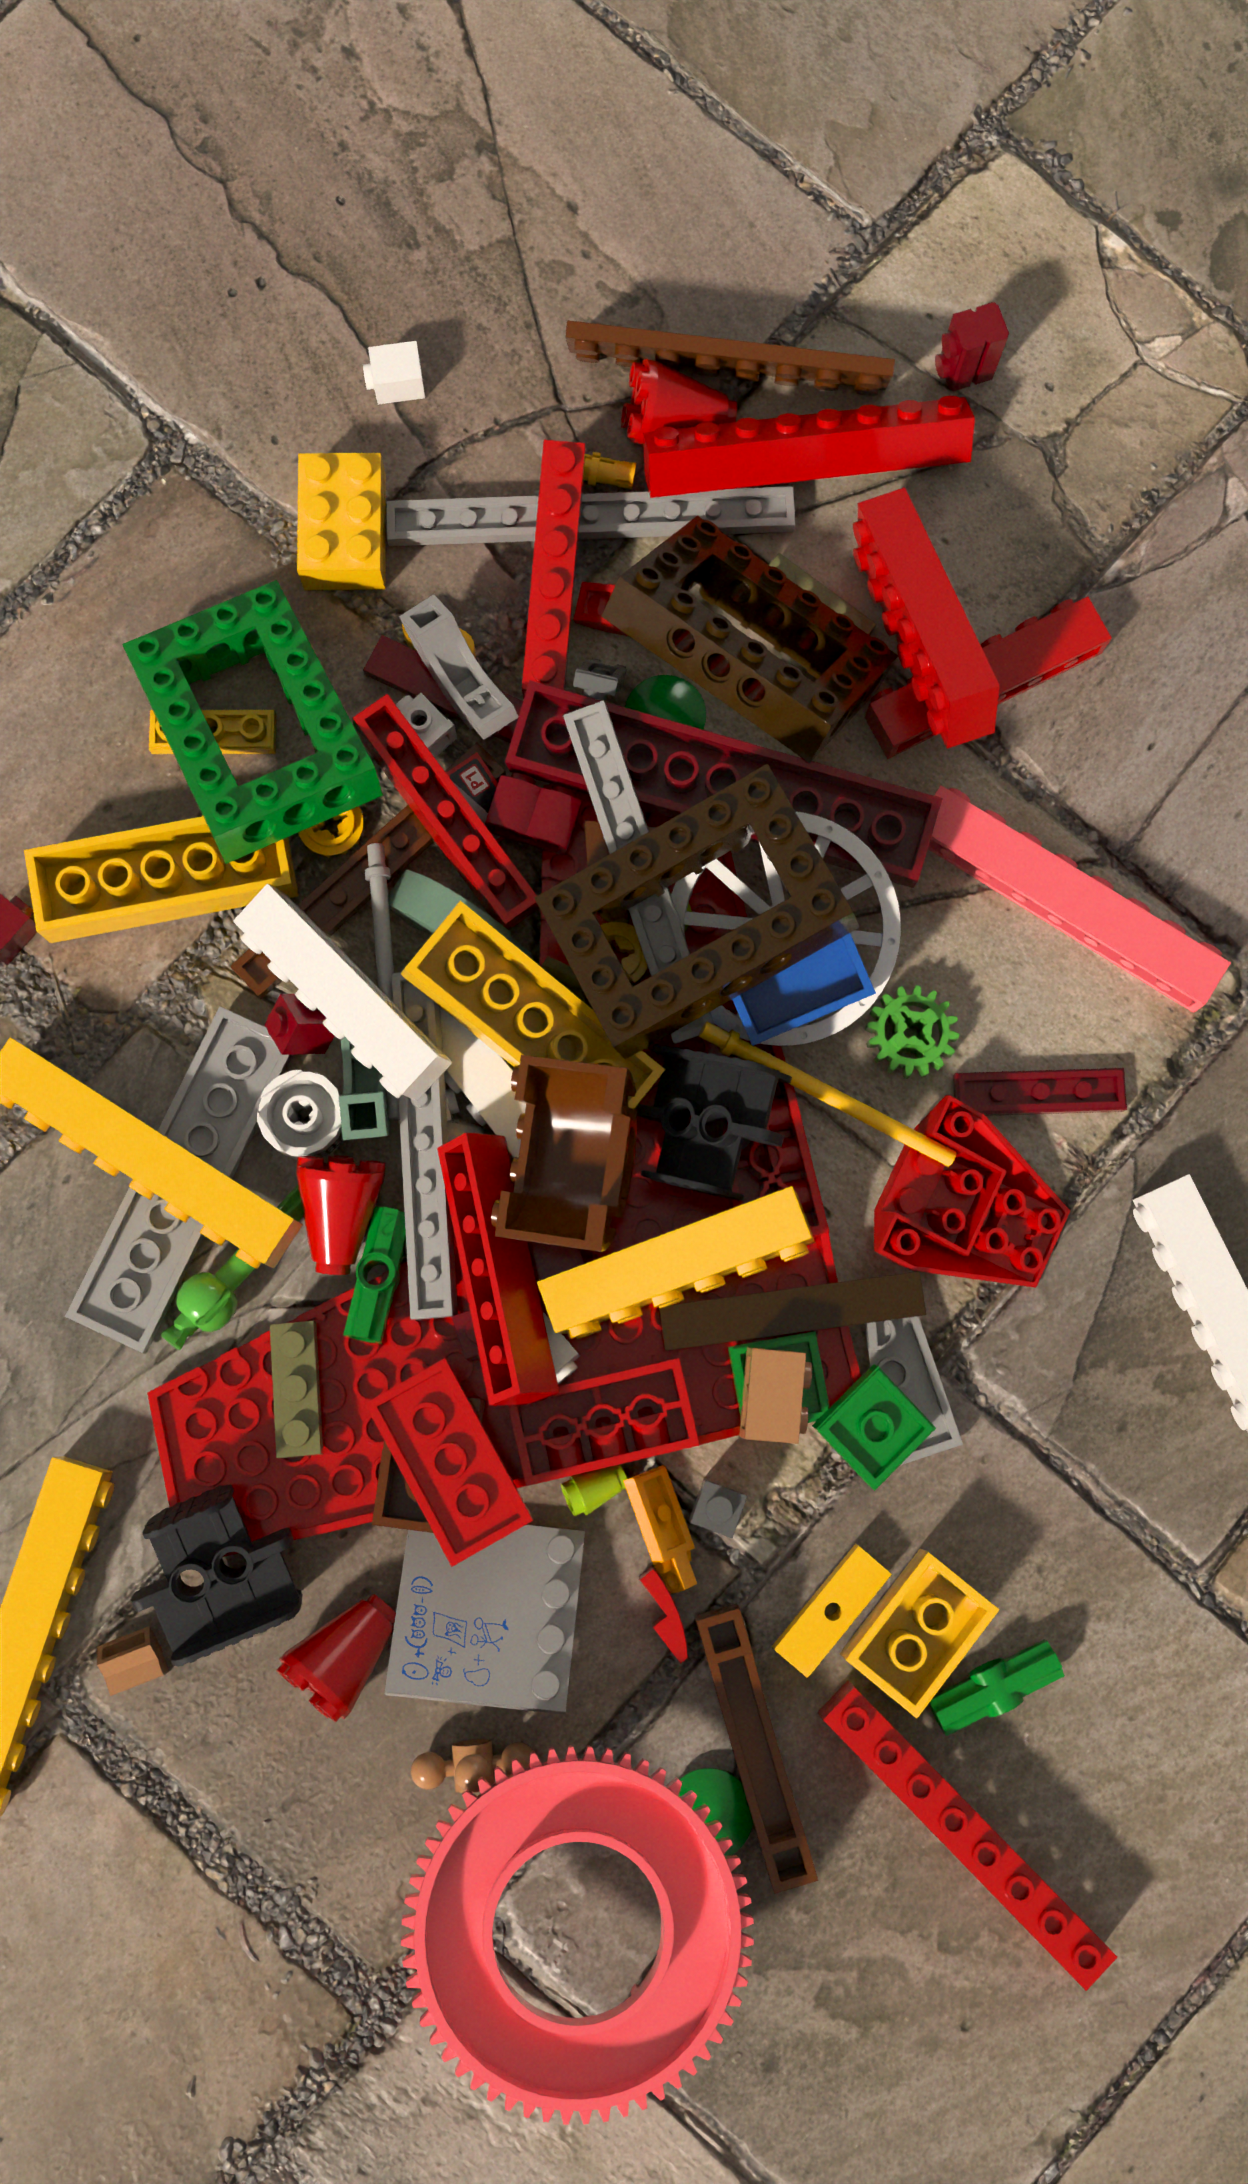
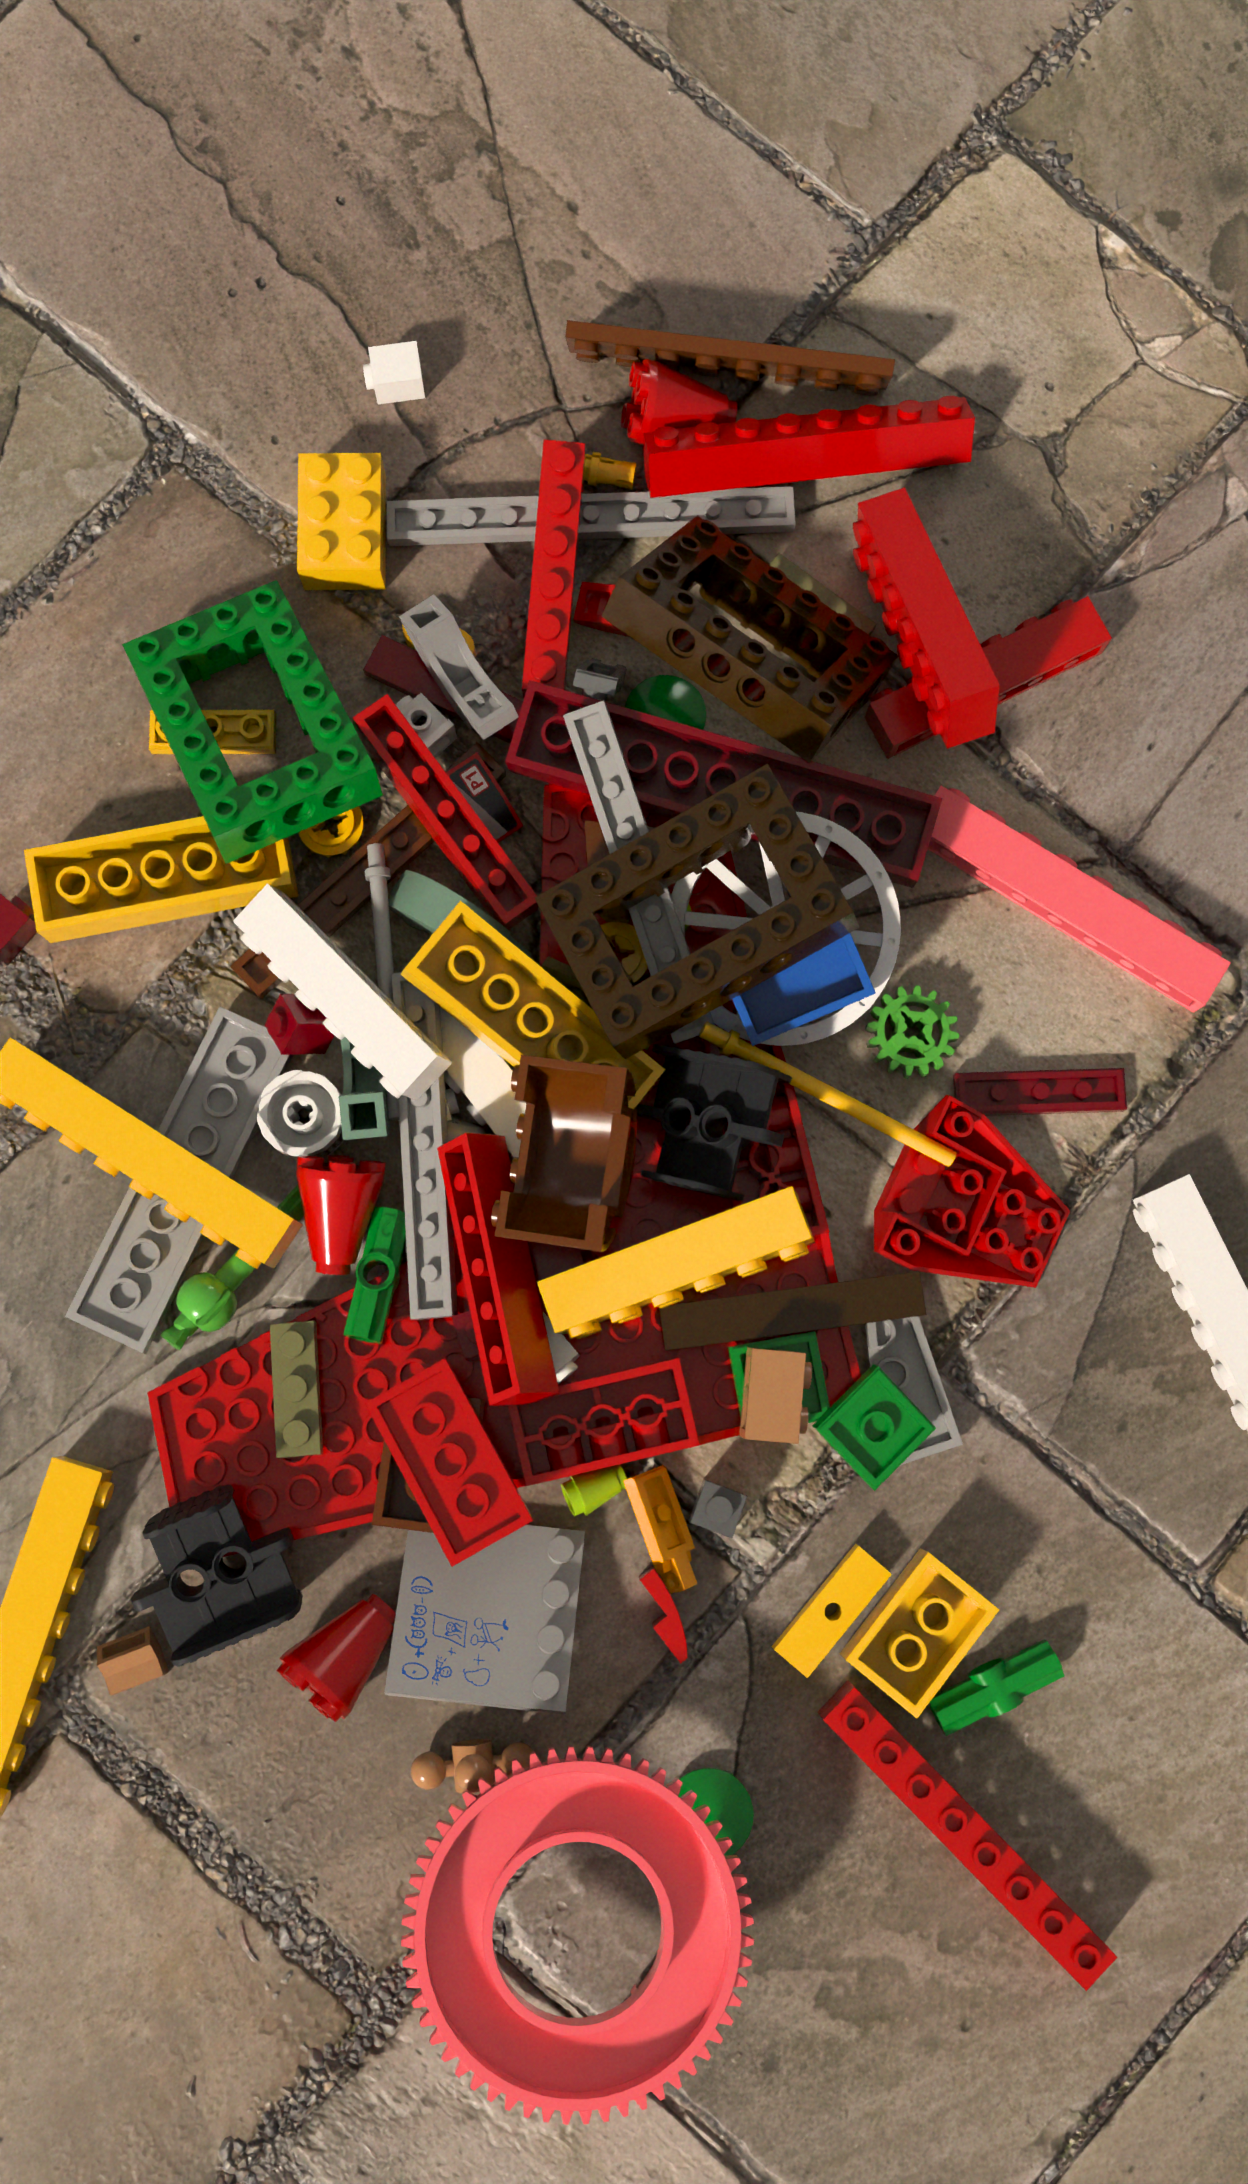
(533, 813): dark red brick -> none
(755, 1748): reddish brown arch -> none
(972, 347): dark red brick -> none

